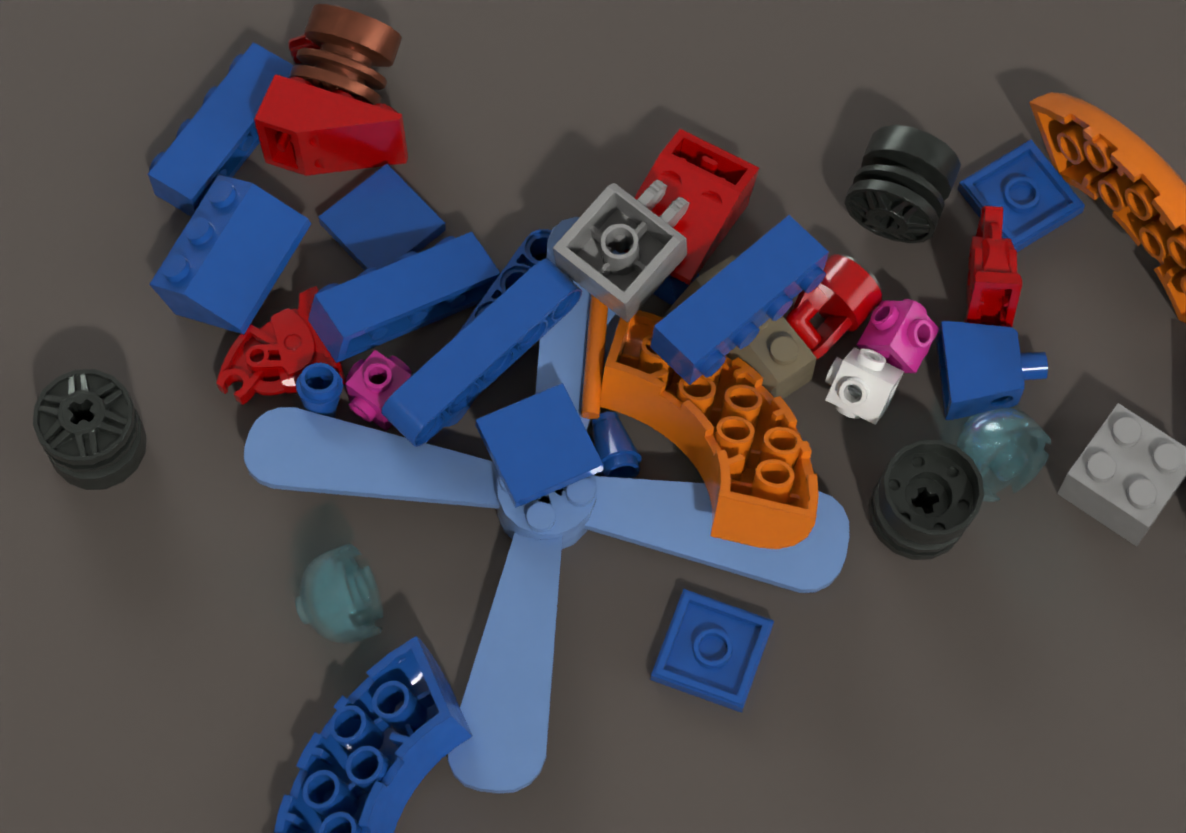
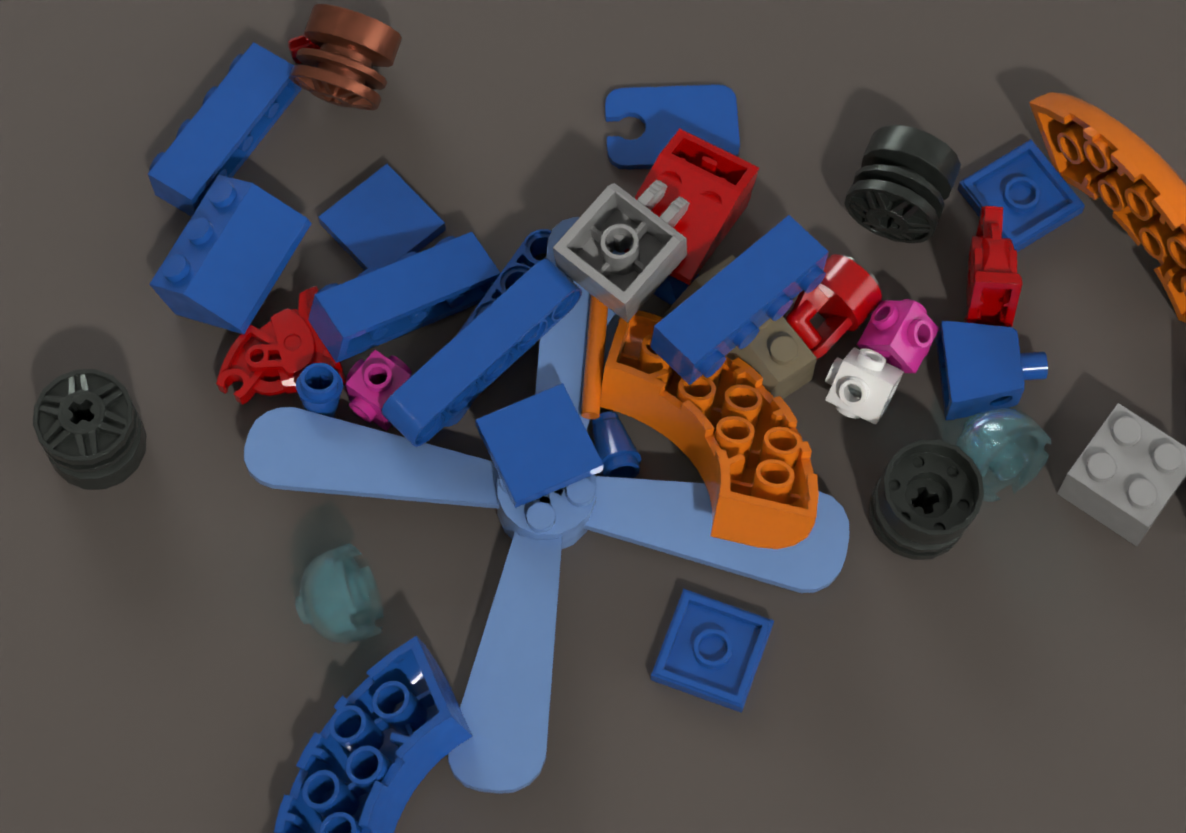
(326, 130): red slope -> none
(697, 109): none -> blue piece

